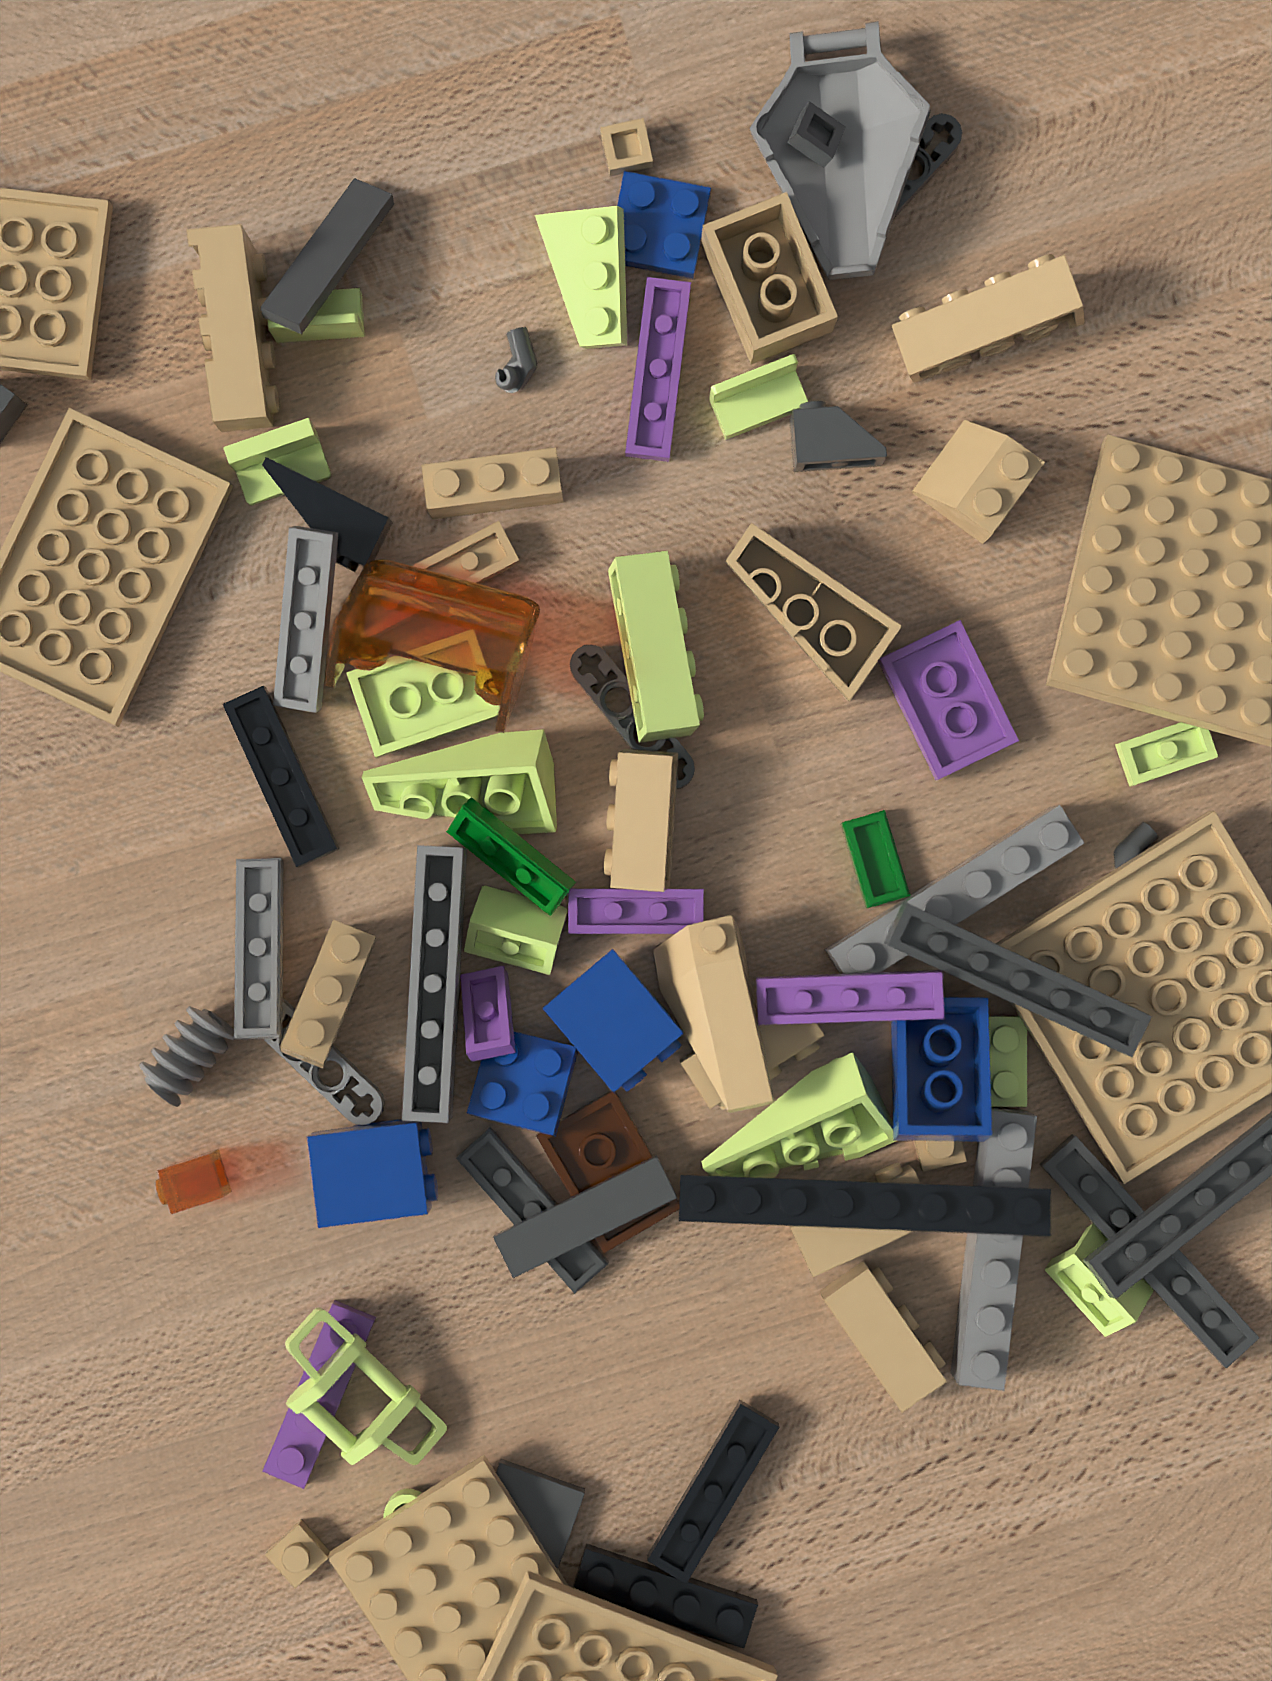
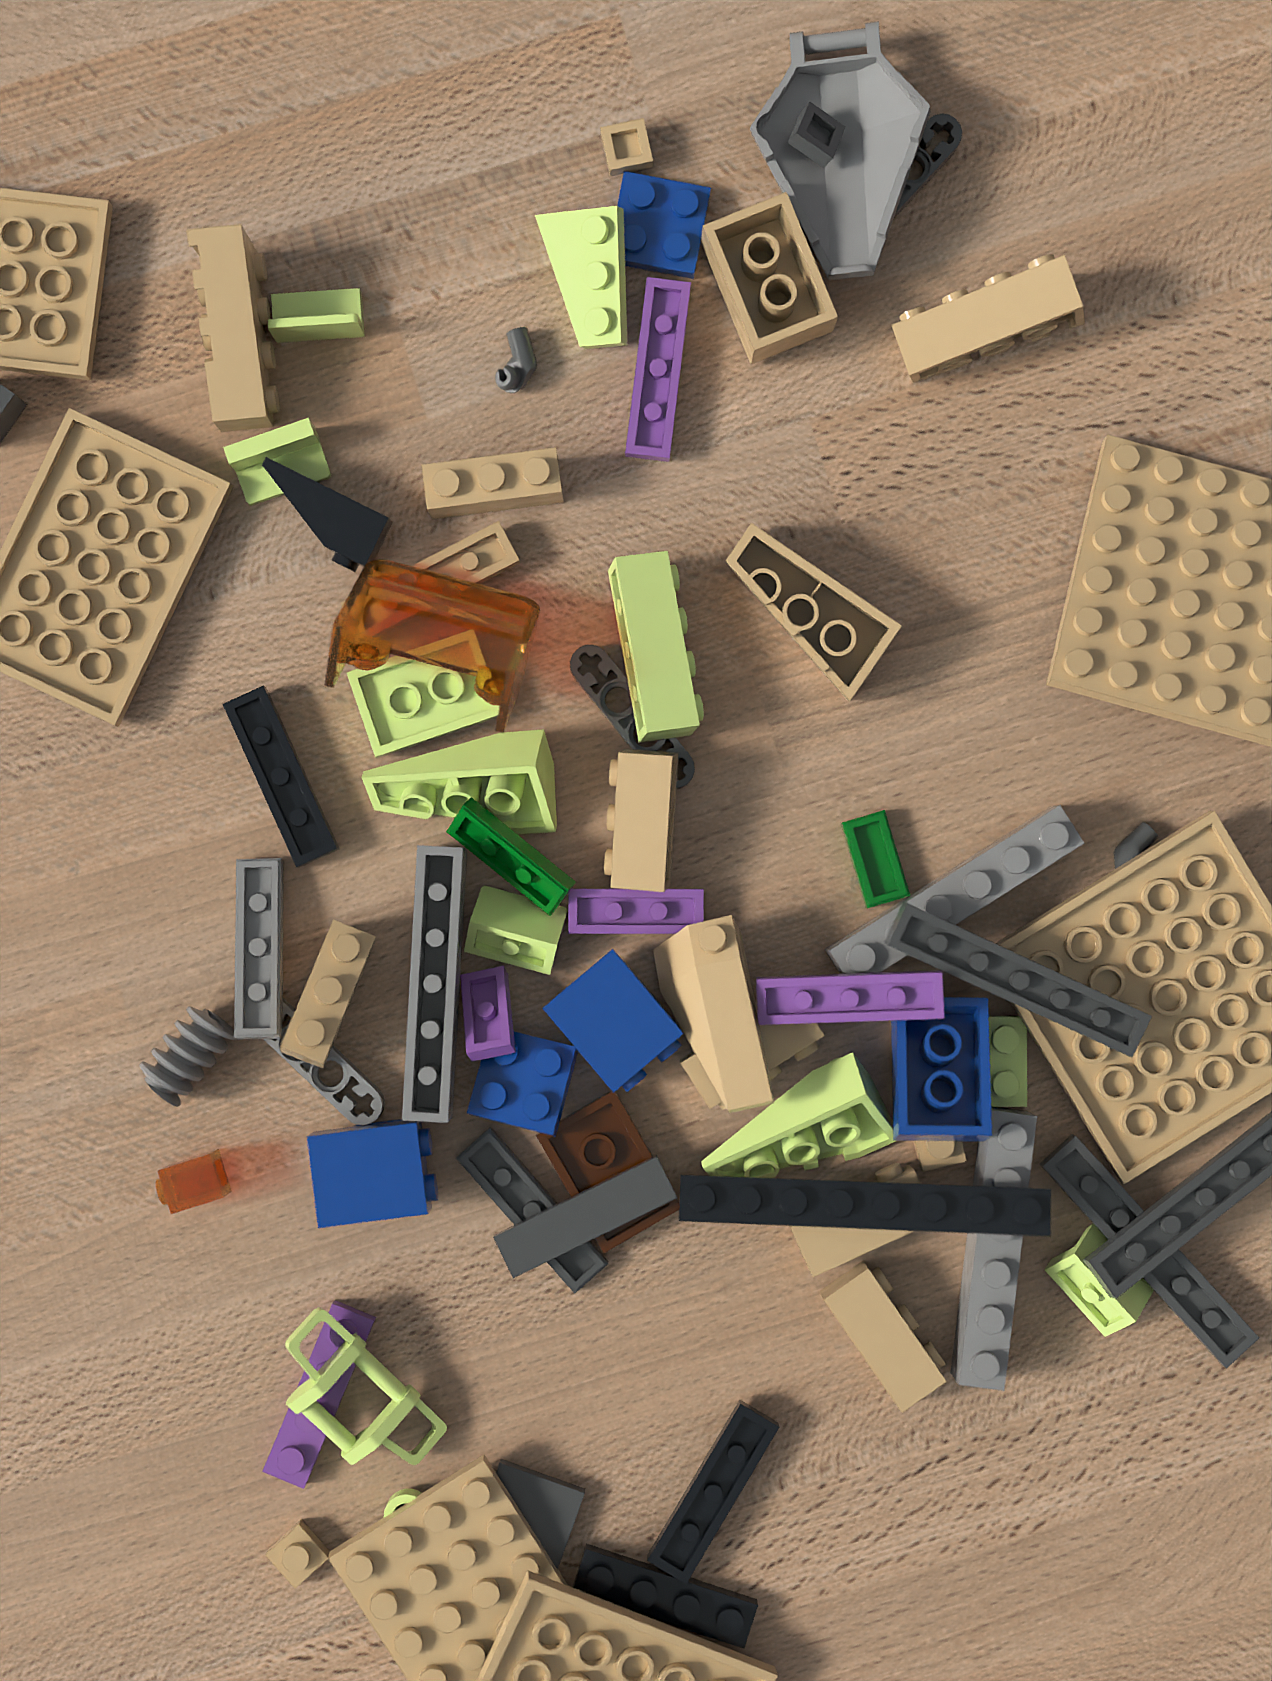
(305, 618): light grey plate -> none
(327, 256): dark grey tile -> none
(757, 397): yellowish green panel -> none
(831, 440): dark grey slope -> none
(948, 700): medium lavender plate -> none
(978, 479): tan slope -> none
(1165, 752): yellowish green plate -> none

